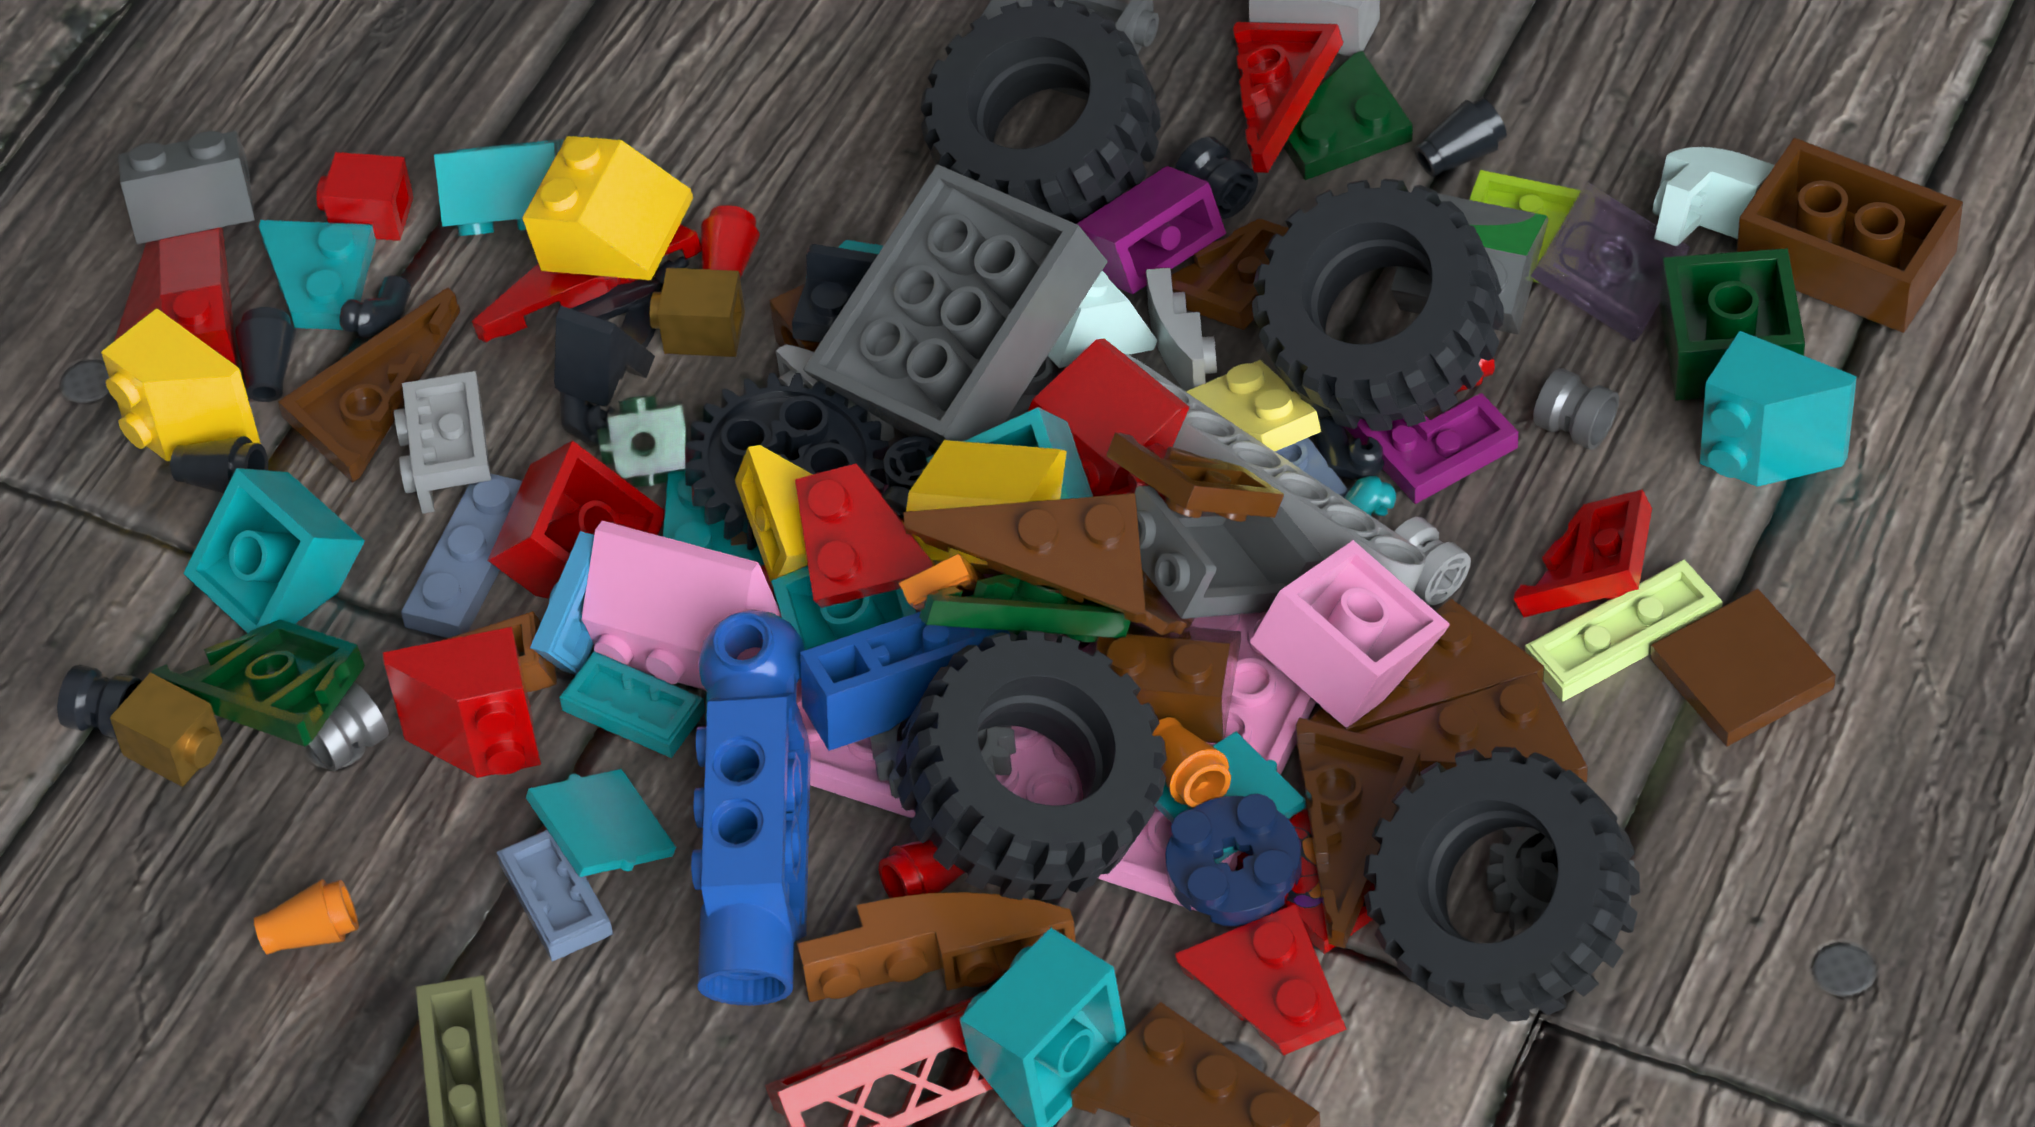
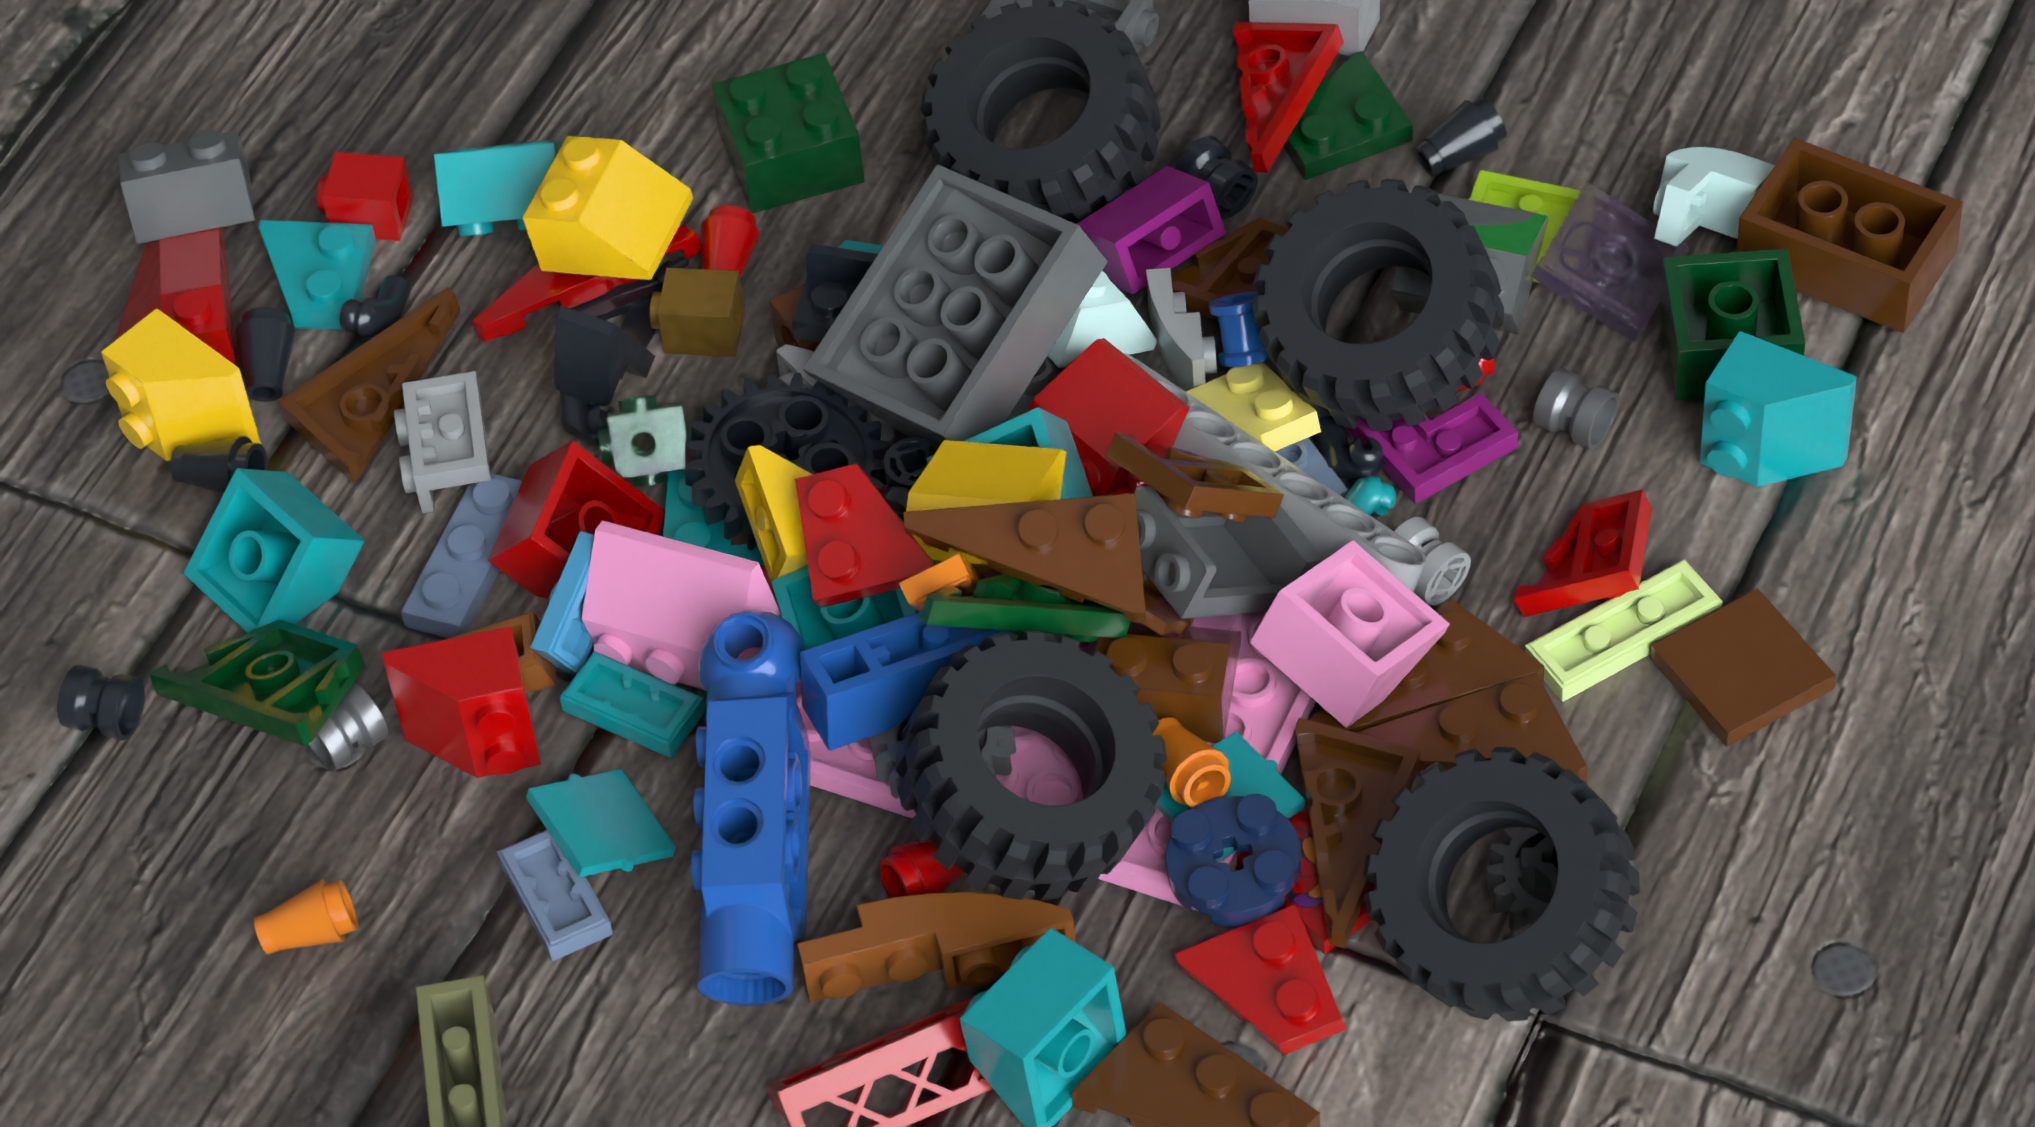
(167, 729): pearl gold brick -> none
(788, 133): none -> dark green brick
(1238, 330): none -> blue bush

